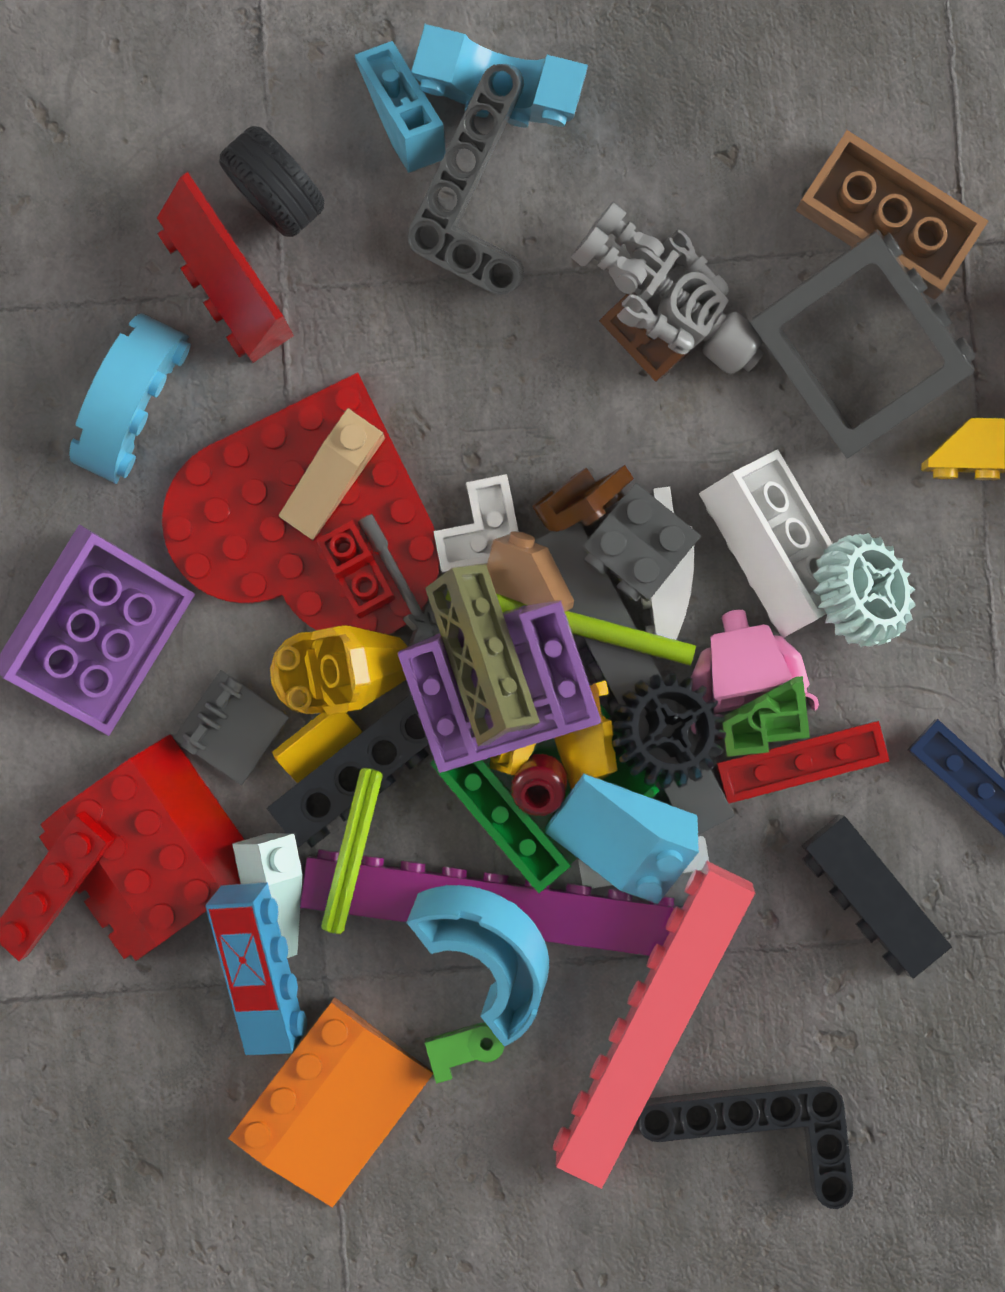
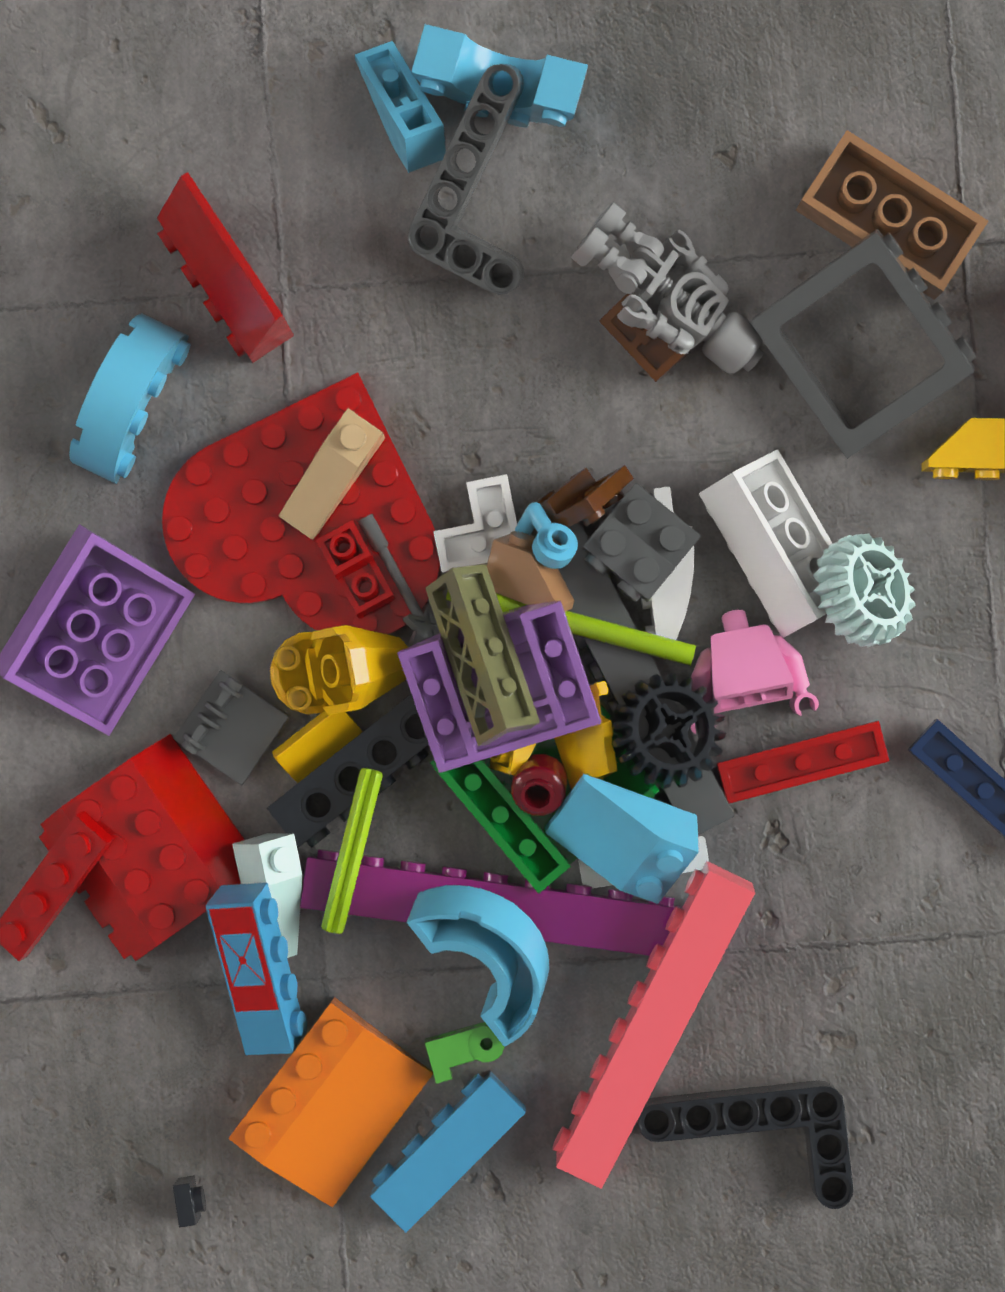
(189, 1201): none -> black plate
(272, 181): black tyre -> none
(447, 1150): none -> dark azure brick
(543, 547): none -> medium azure plate
(769, 718): bright green slope -> none
(875, 896): black brick -> none

